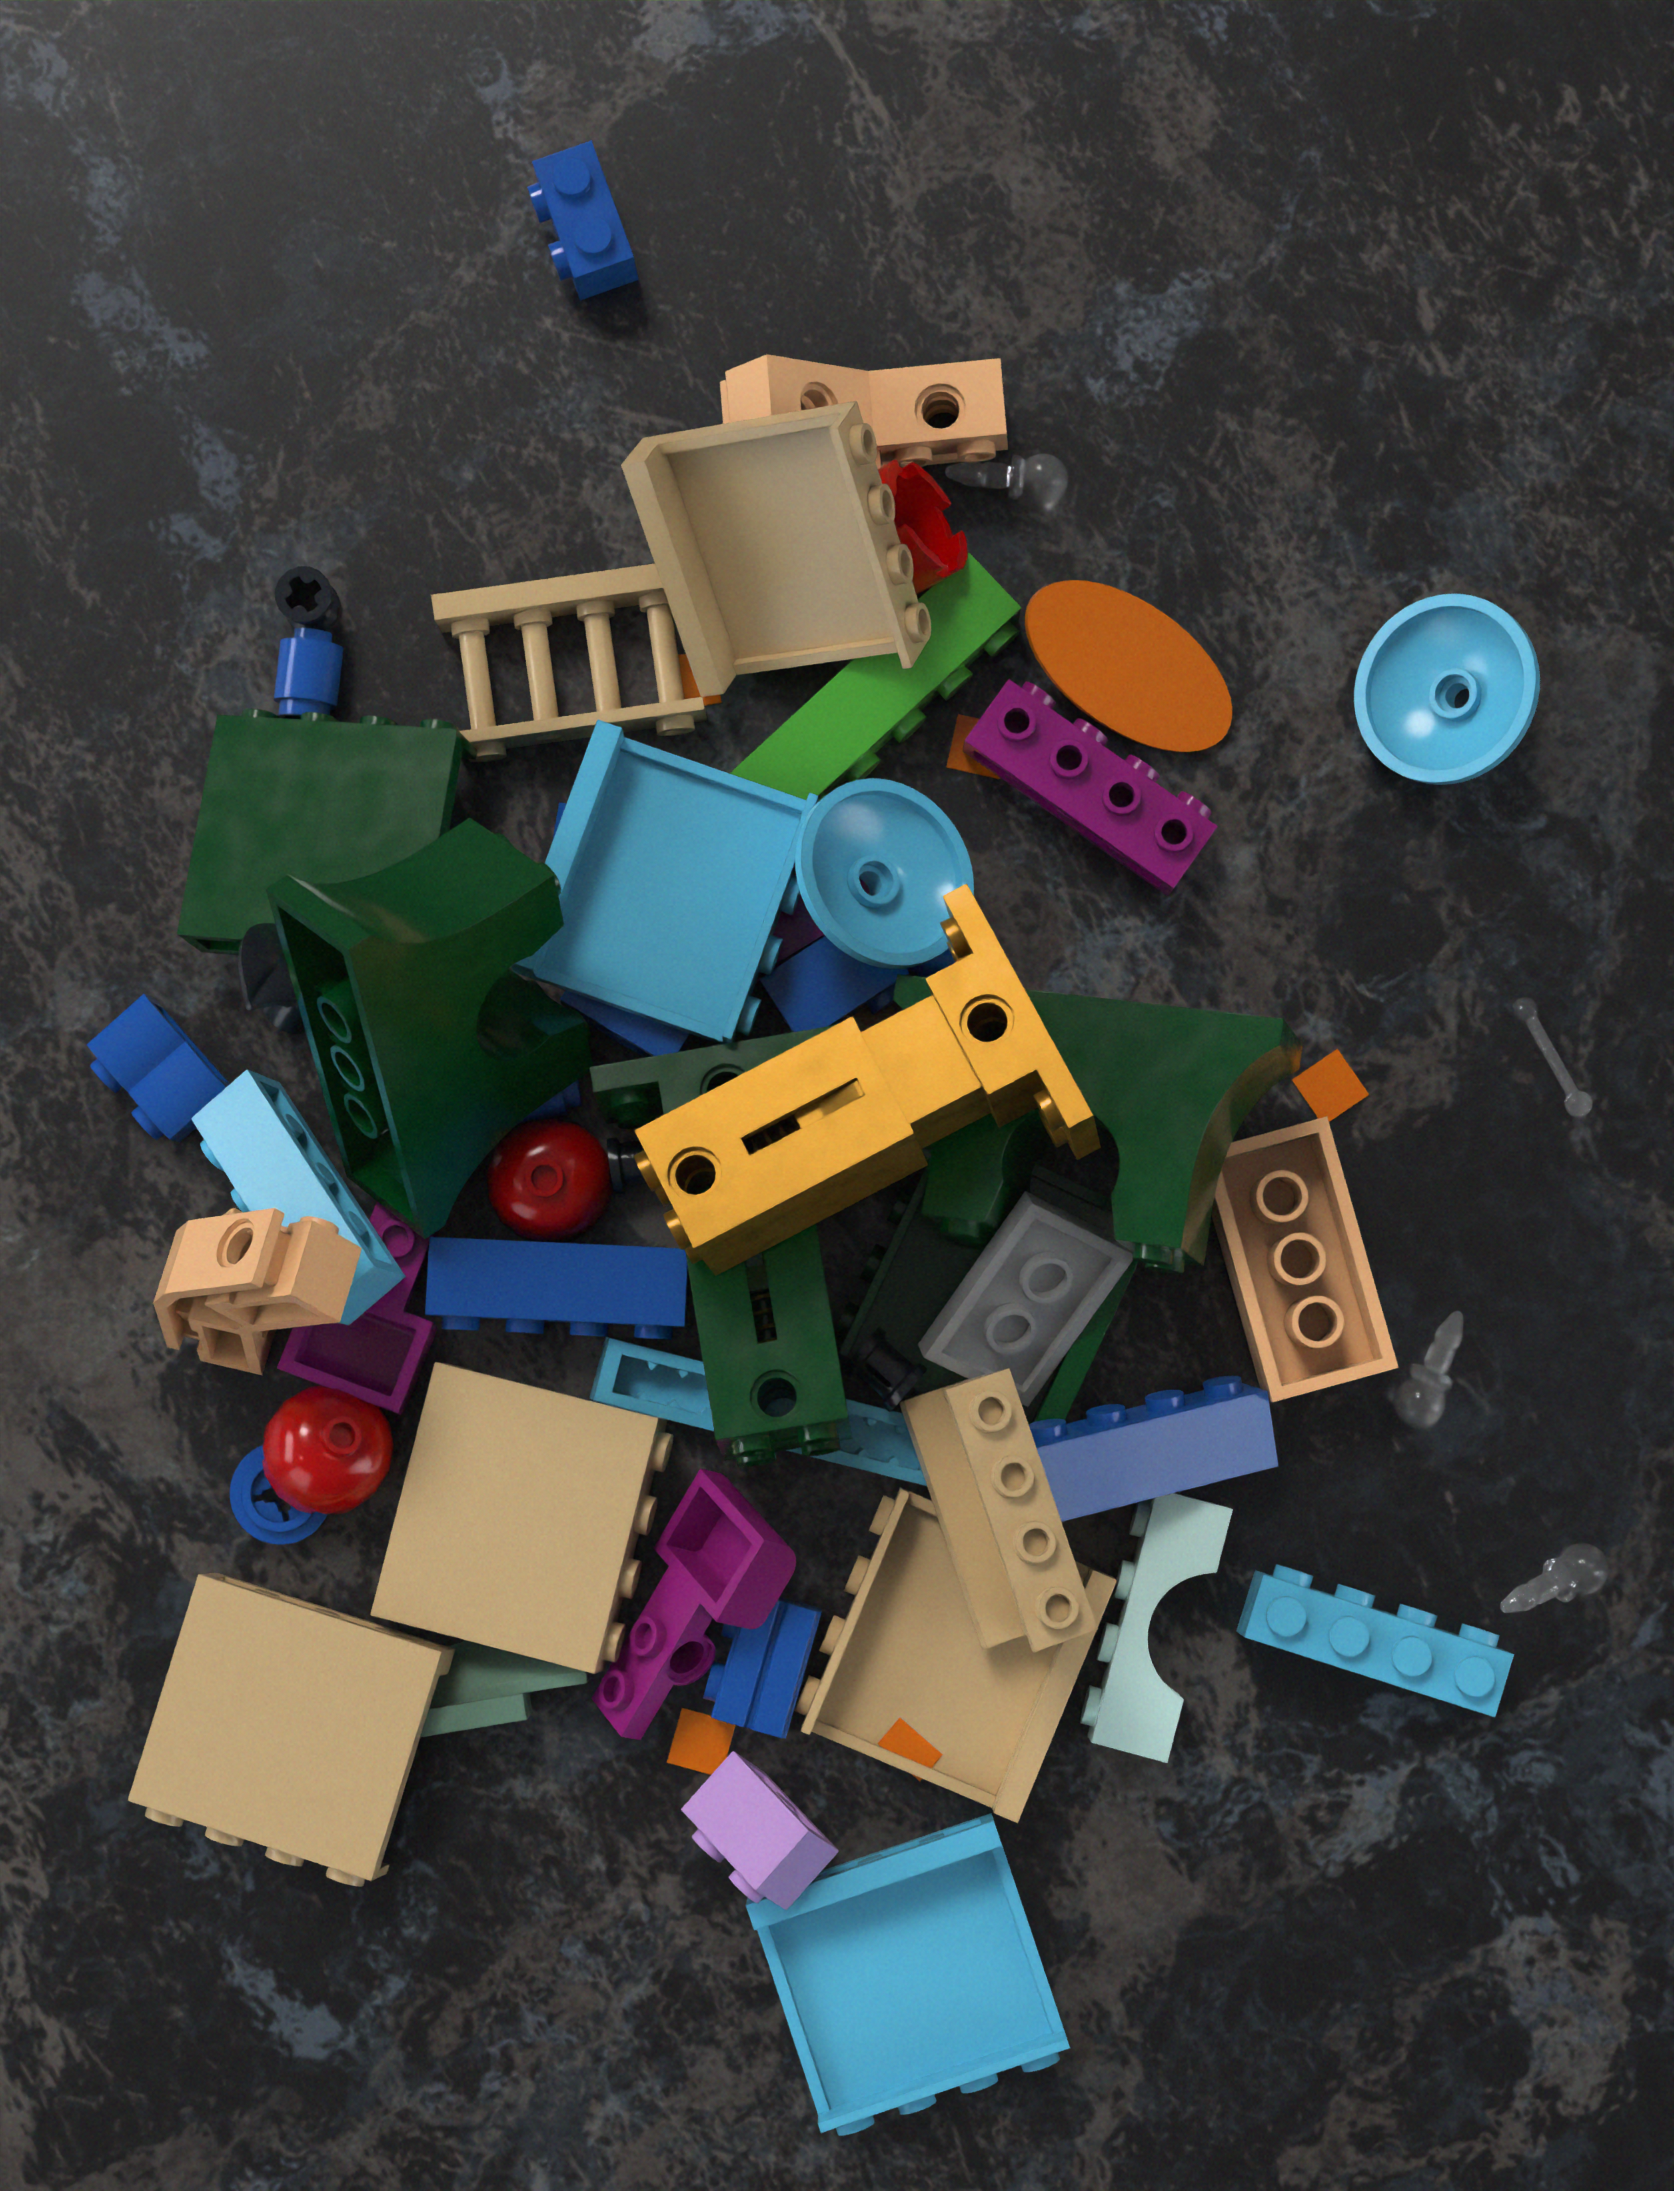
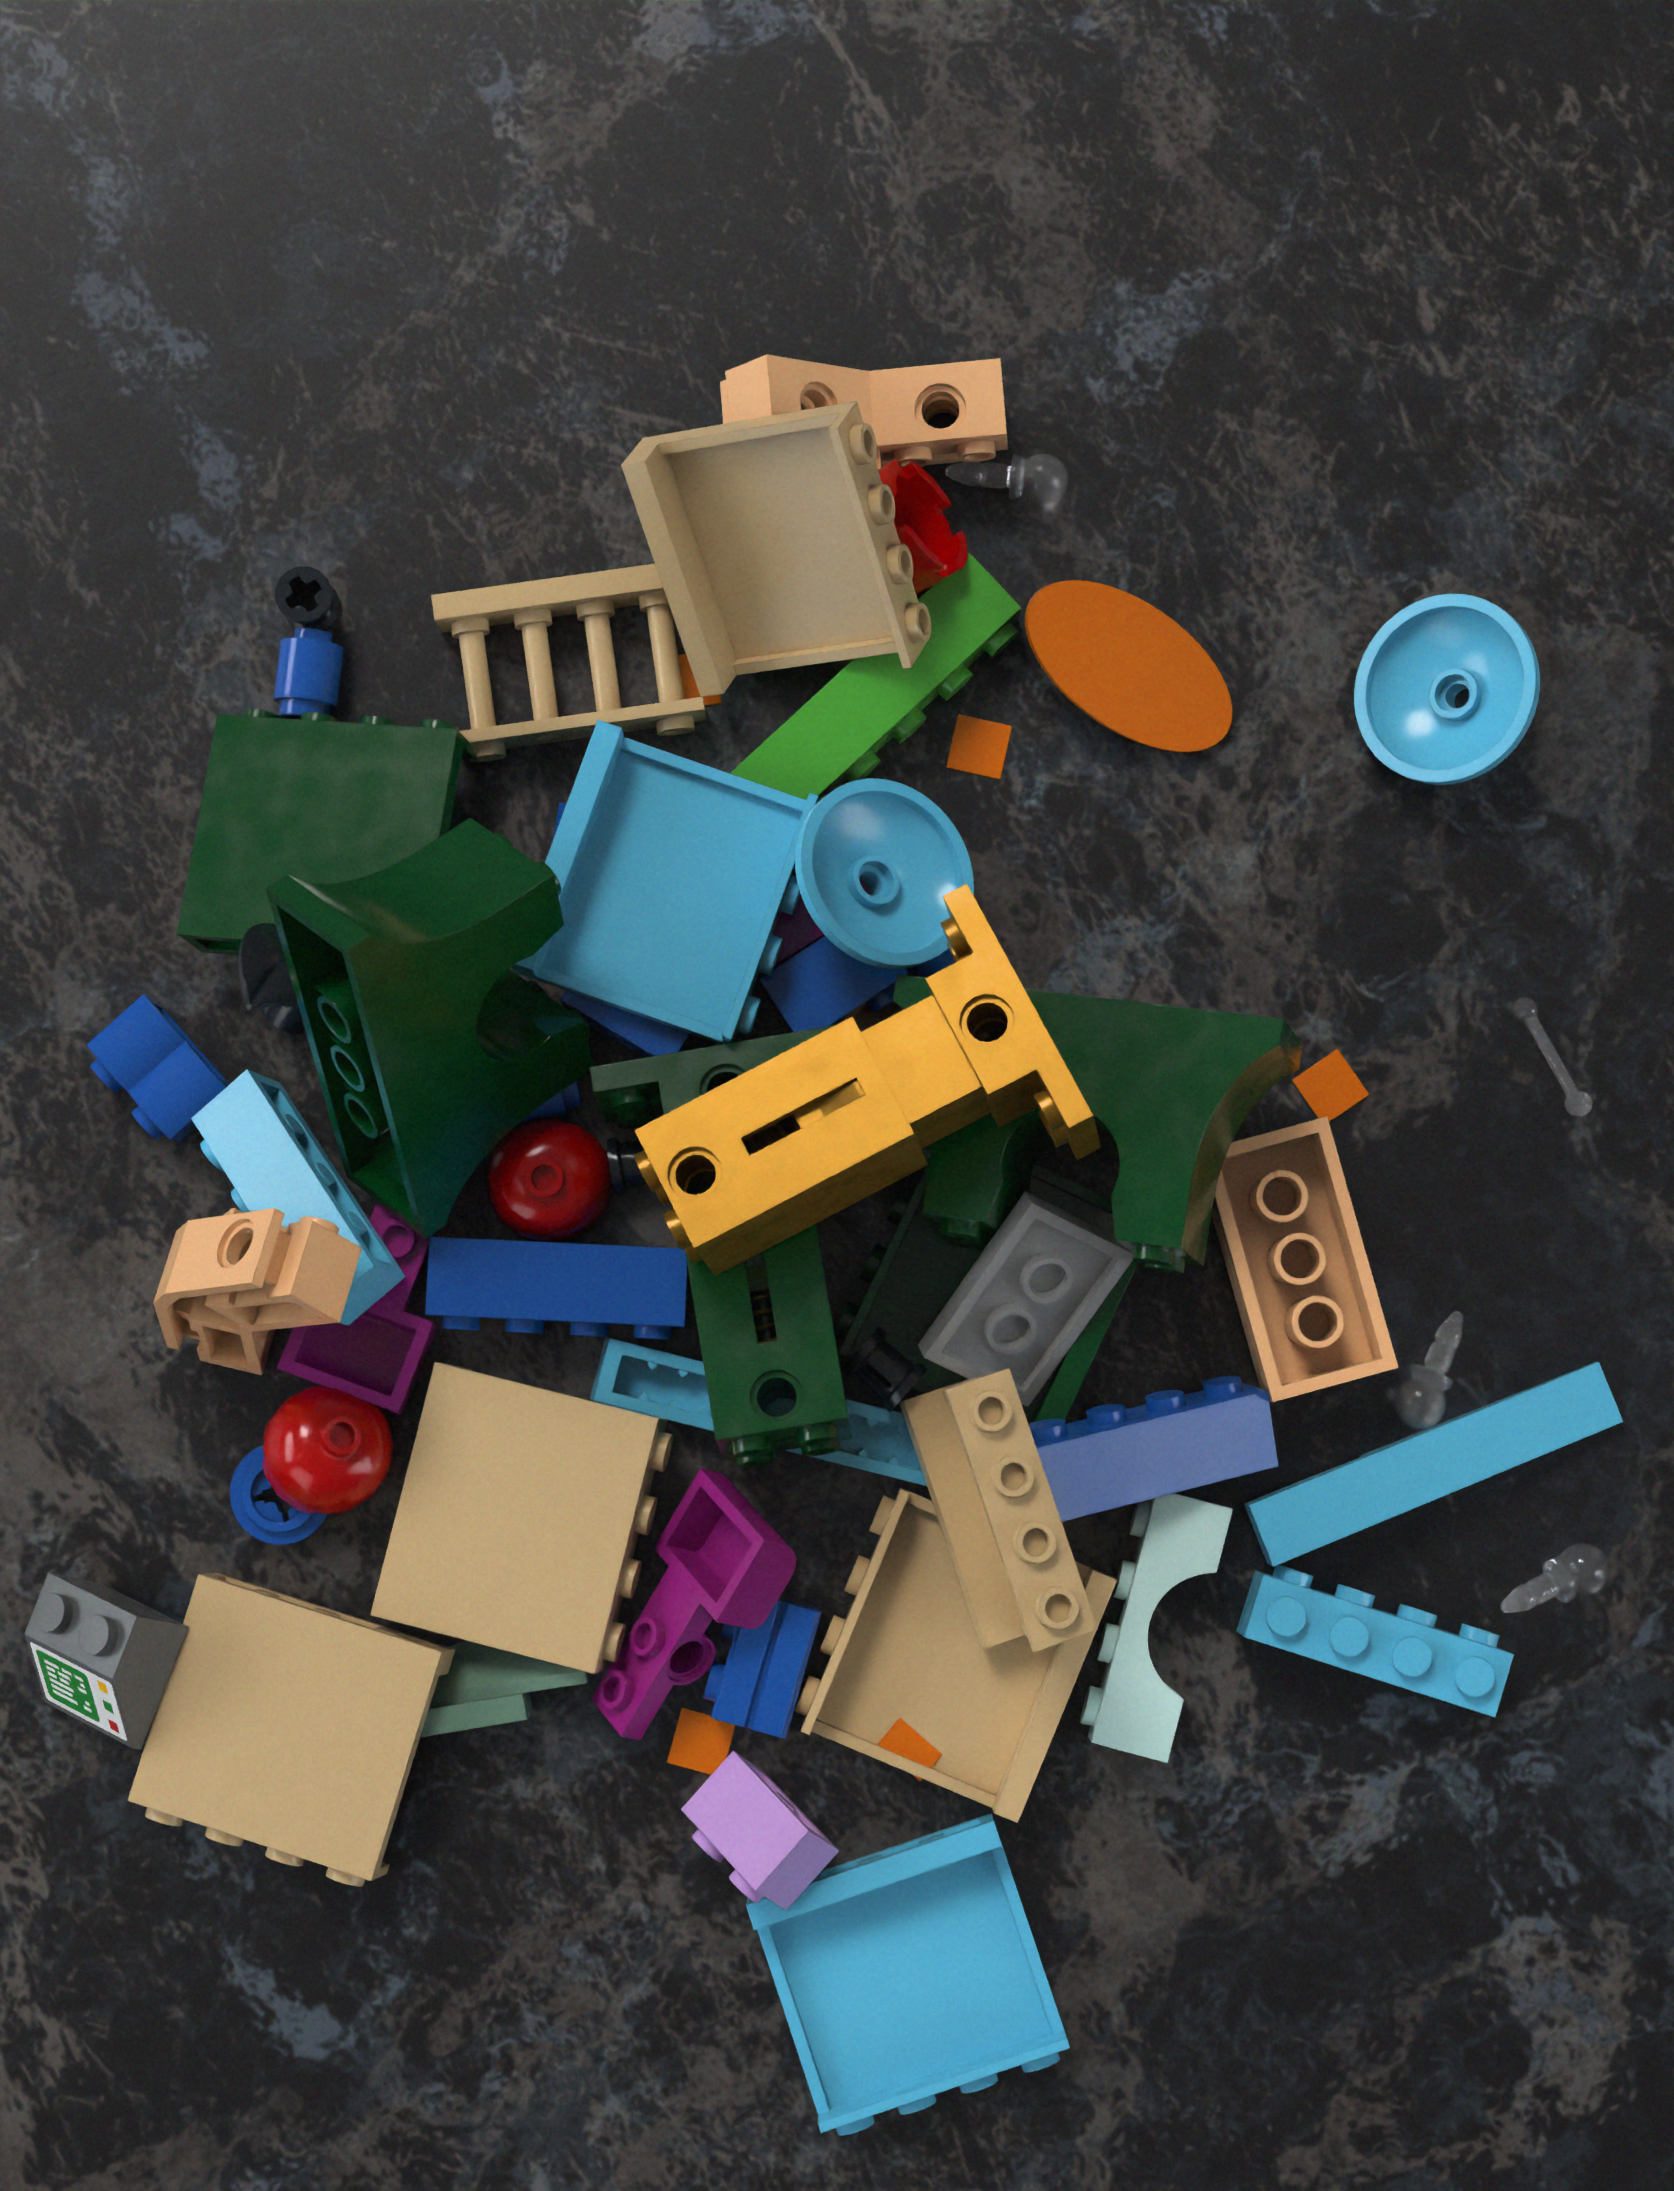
(102, 1655): none -> dark grey slope
(585, 220): blue brick -> none
(1089, 786): magenta brick -> none
(1432, 1464): none -> medium azure slope

